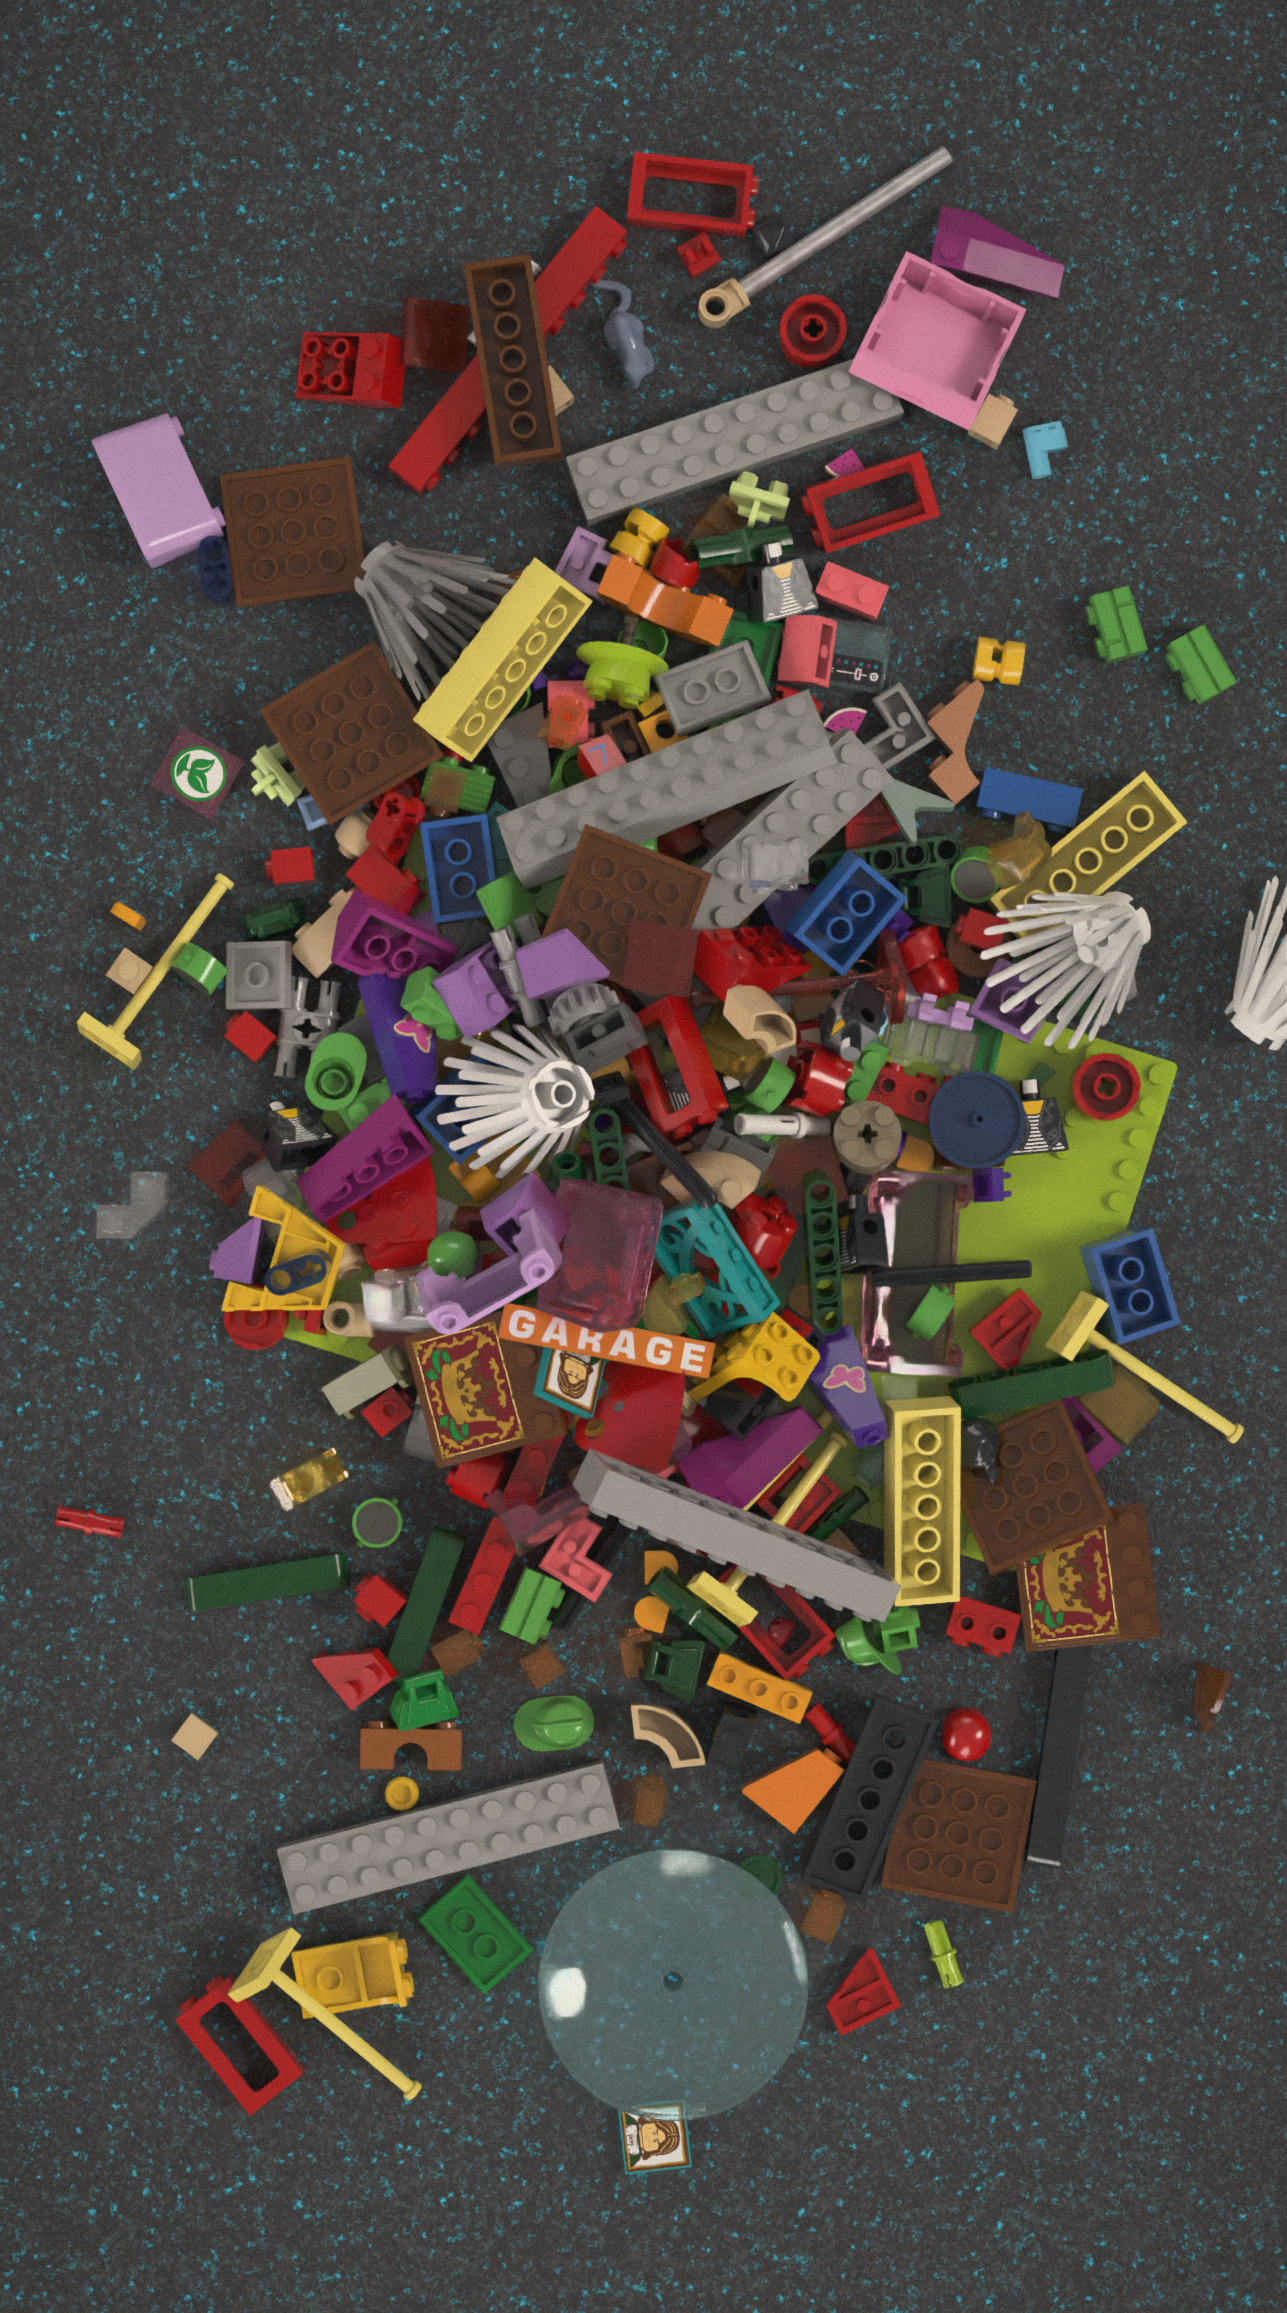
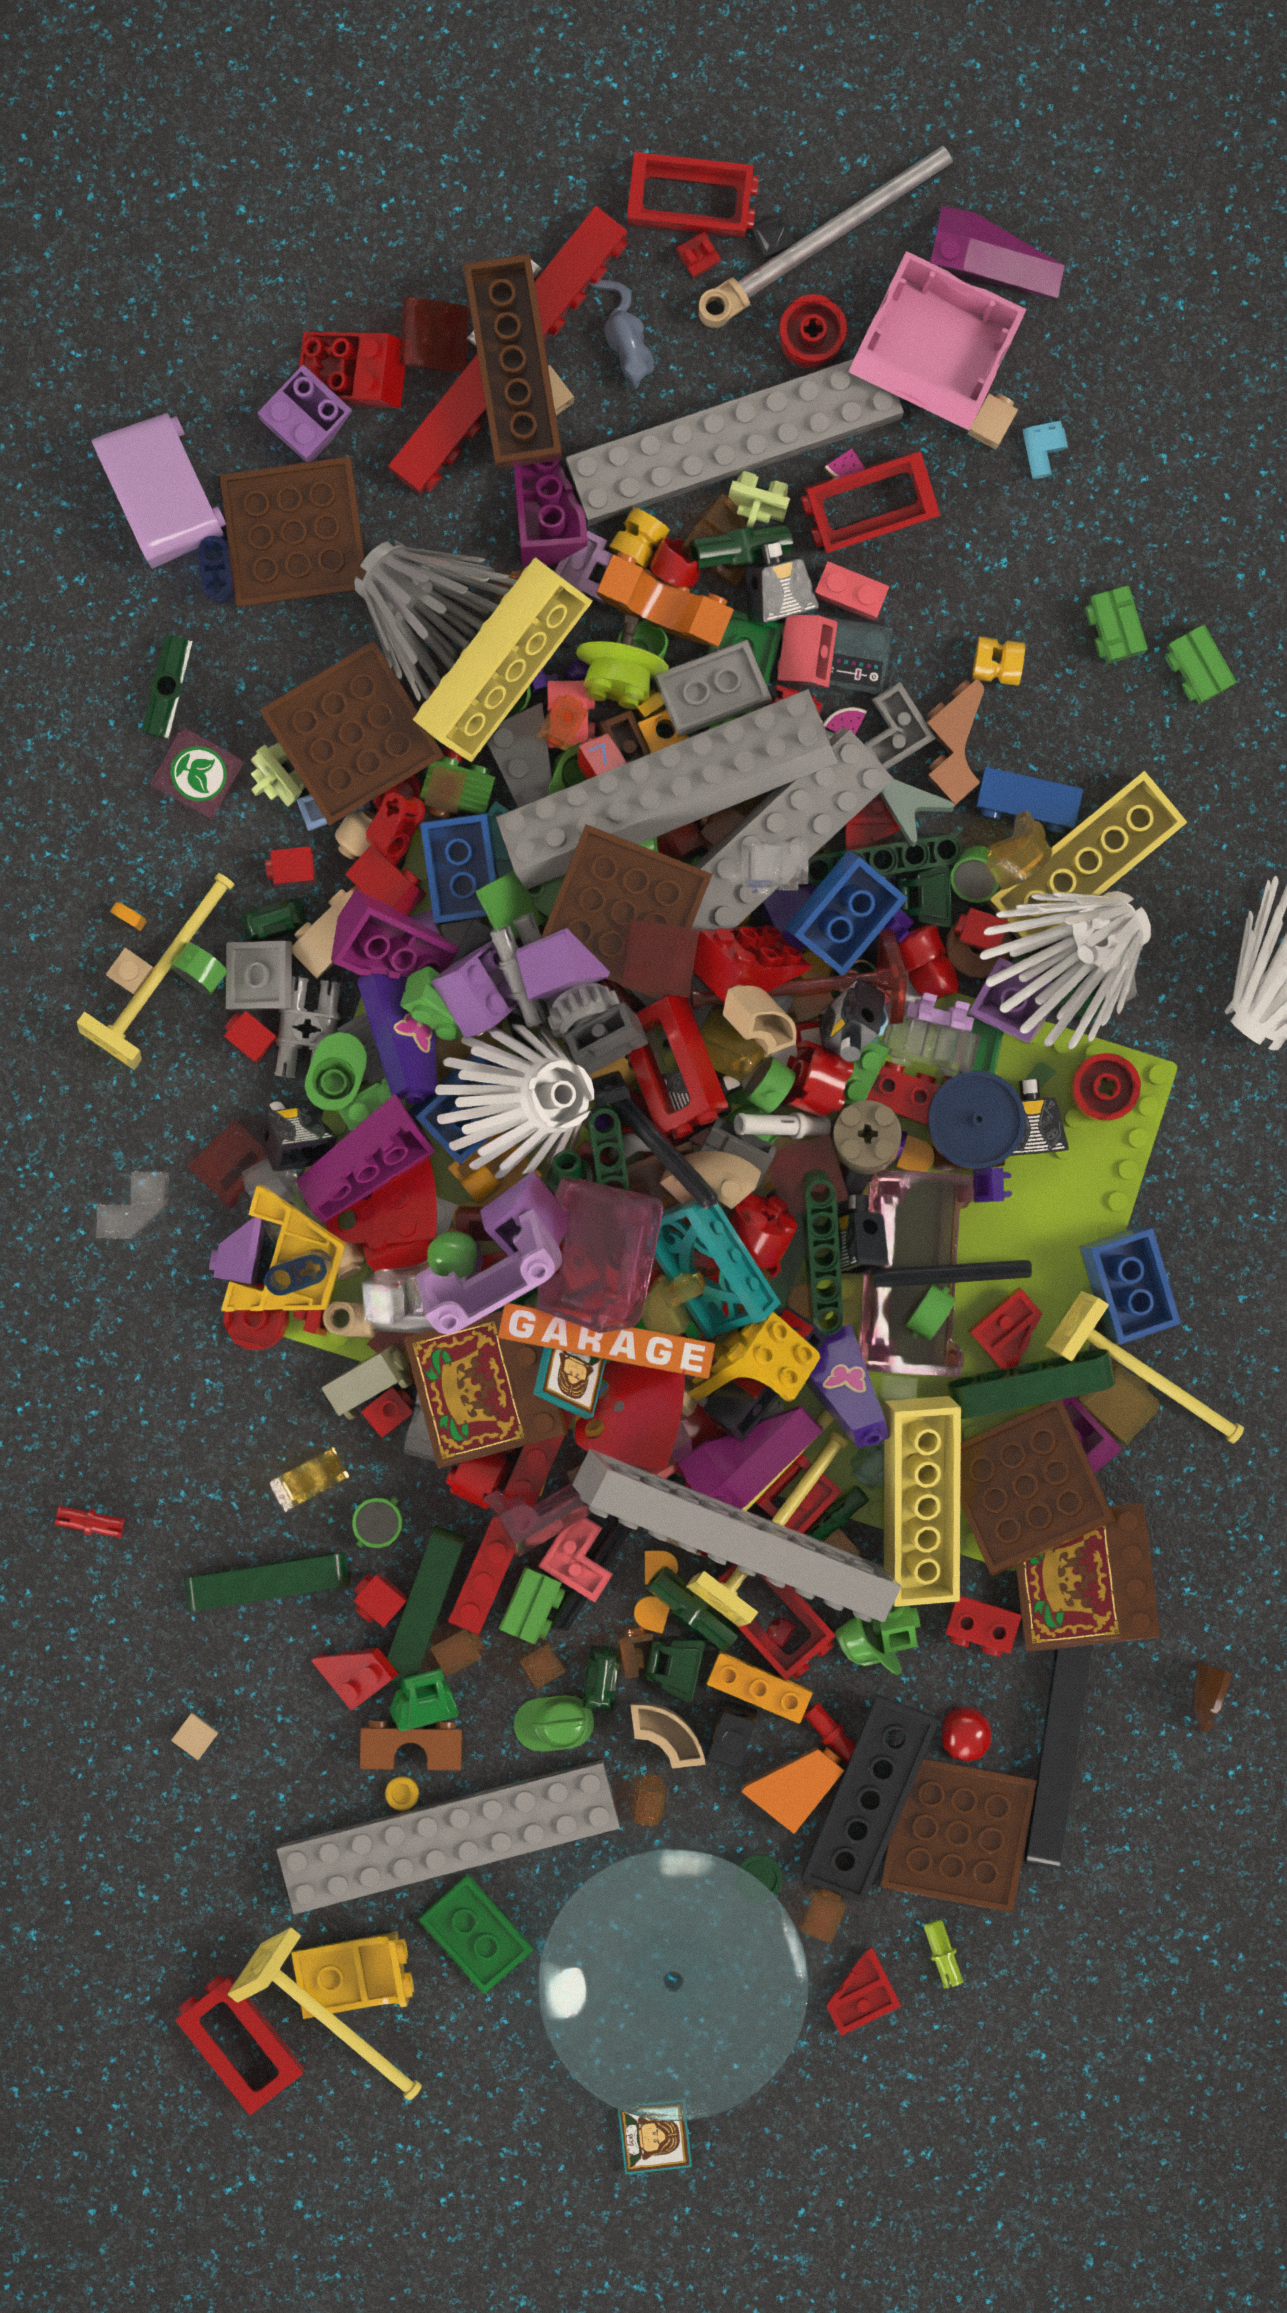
(163, 708): none -> dark green piece
(305, 414): none -> medium lavender slope
(548, 514): none -> magenta wedge
(602, 1678): none -> dark green piece
(980, 1446): black hat -> none

